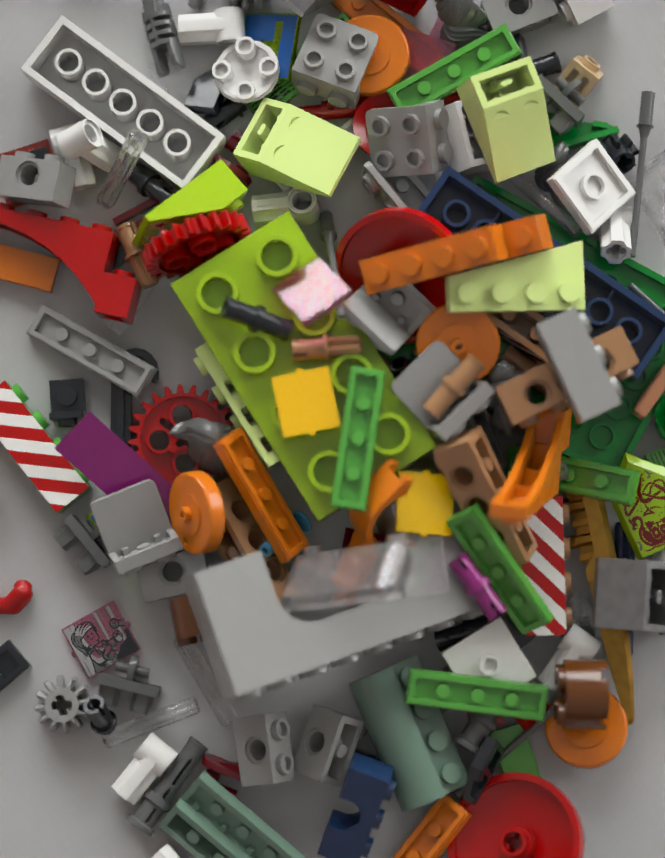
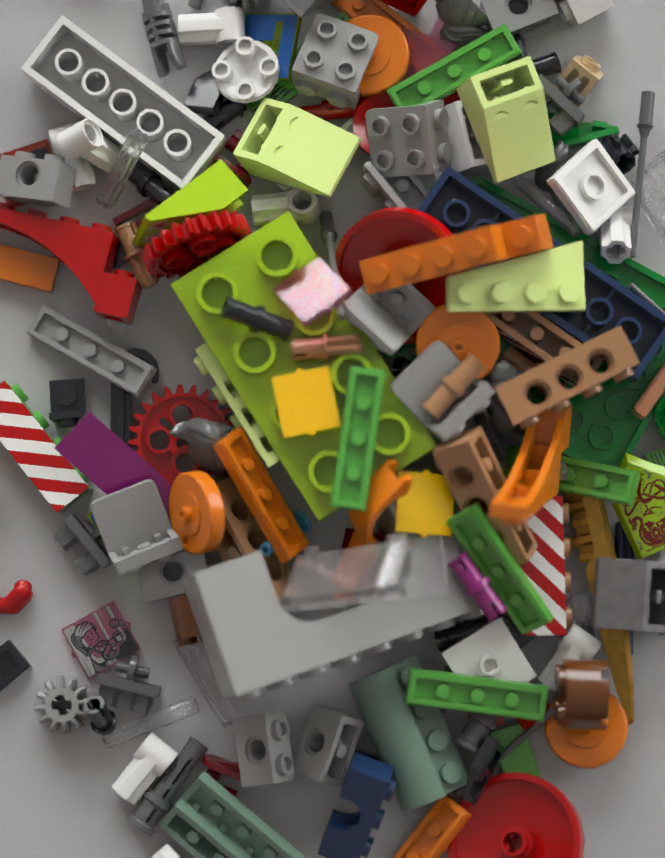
(578, 364): light grey brick -> none

